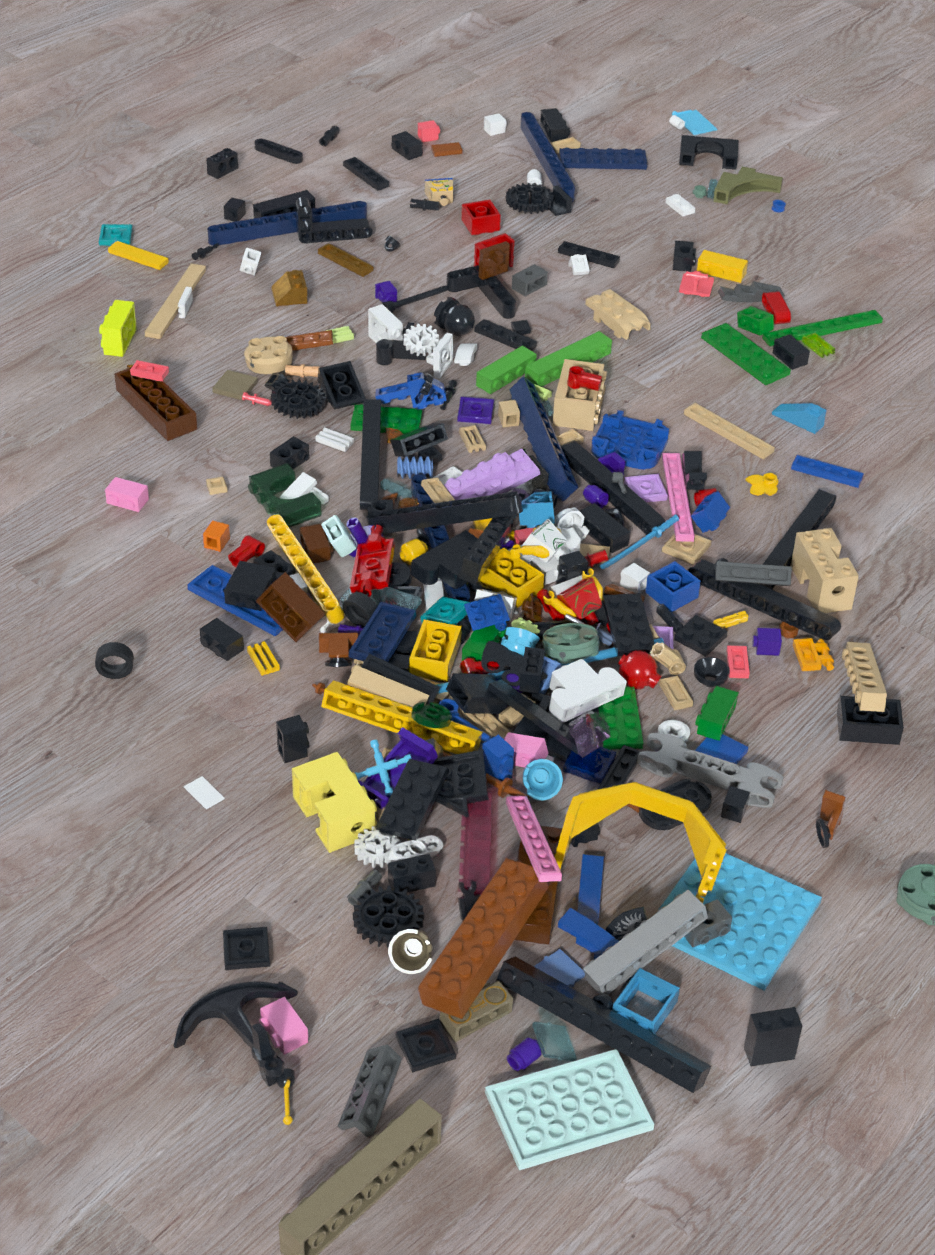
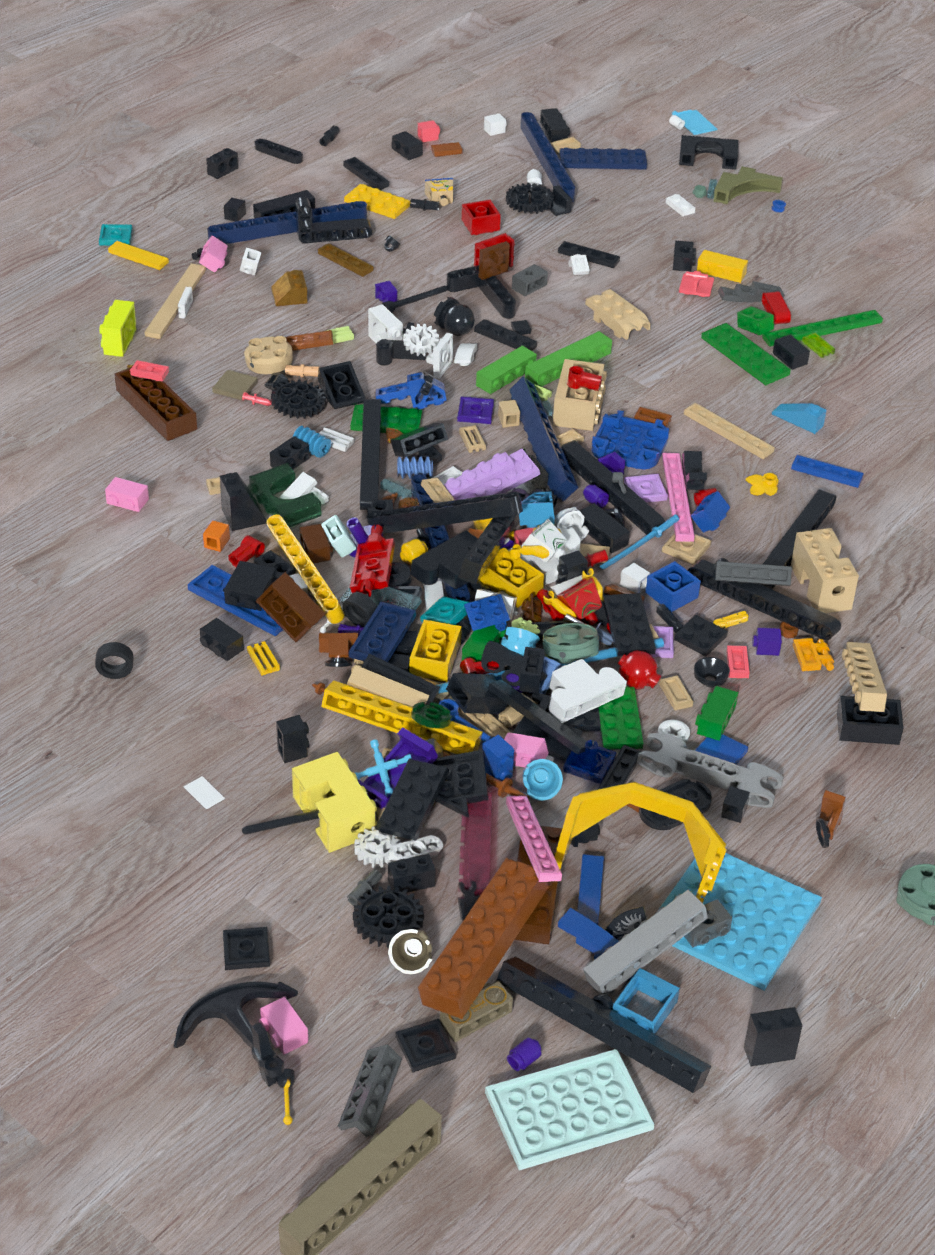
(213, 254): none -> bright pink brick
(239, 503): none -> black slope
(280, 822): none -> black piece
(318, 444): none -> dark azure piece
(378, 201): none -> yellow plate
(450, 390): black piece -> none
(554, 1041): clear light blue piece -> none
(561, 968): medium blue piece -> none
(589, 732): clear purple arch -> none
(650, 416): none -> dark orange tile
(668, 657): tan piece -> none

